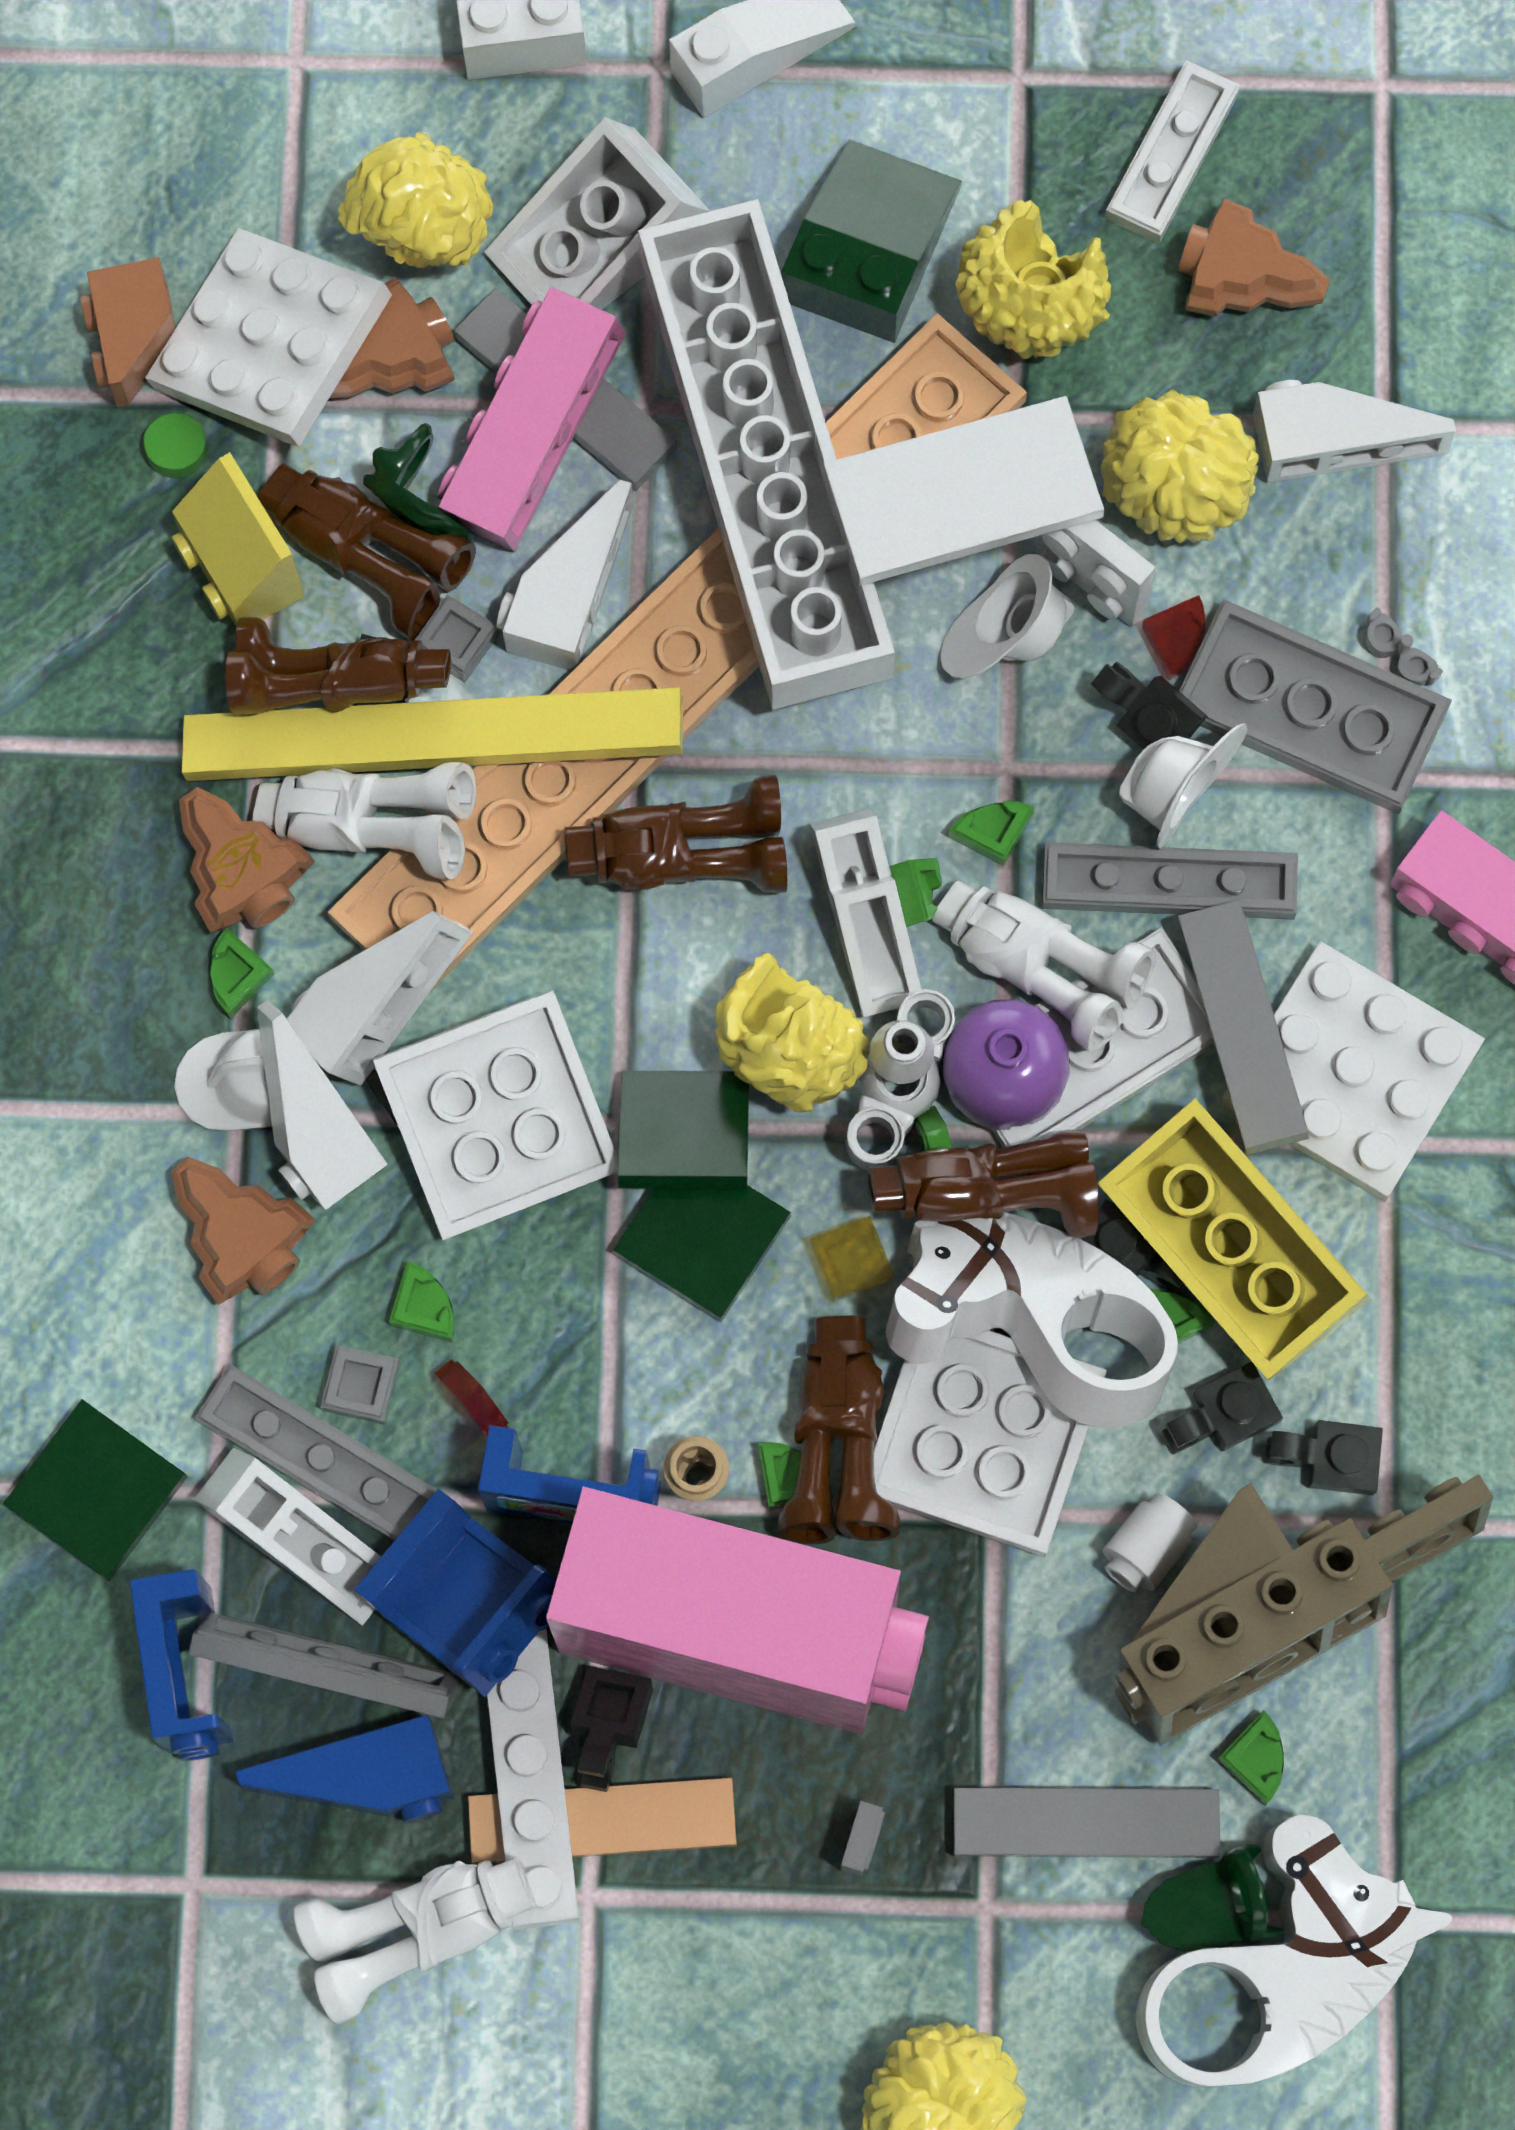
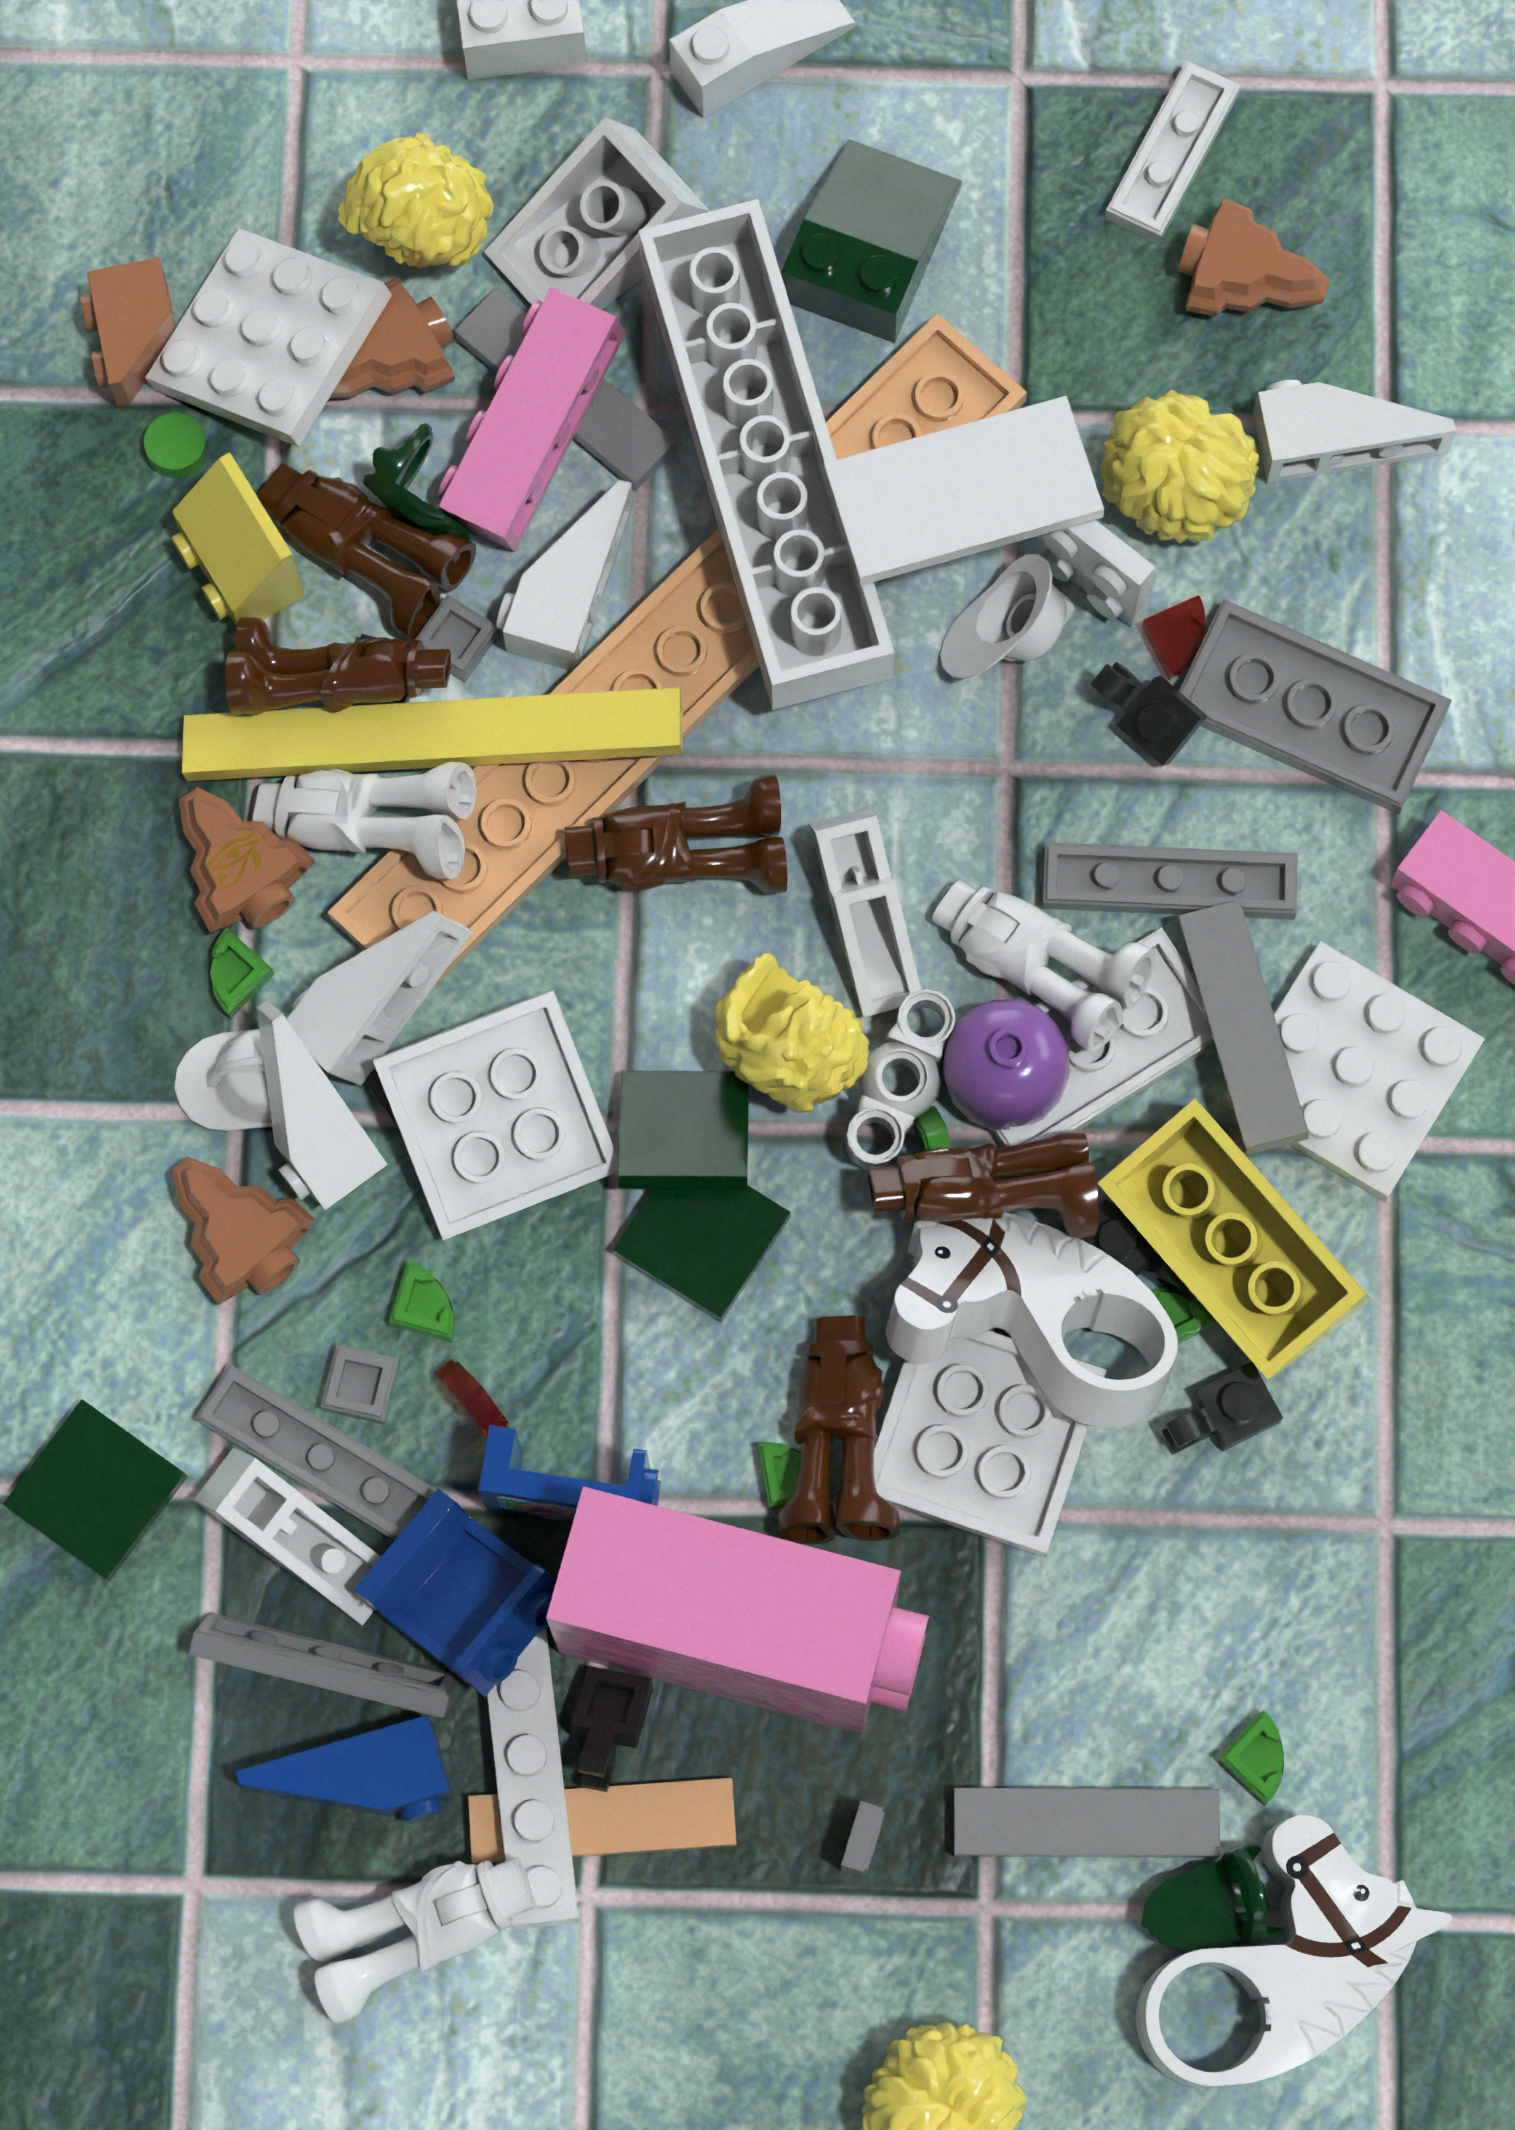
(157, 1607): blue panel -> none
(691, 1454): tan cone -> none
(851, 1258): clear yellow tile -> none
(901, 1067): white cone -> none
(915, 888): bright green tile -> none
(993, 829): bright green tile -> none
(1027, 293): light yellow hair -> none
(1149, 1543): white brick -> none
(1174, 775): white piece -> none
(1260, 1609): dark tan wedge -> none
(1338, 1455): pearl dark grey plate -> none
(1385, 640): light grey piece -> none

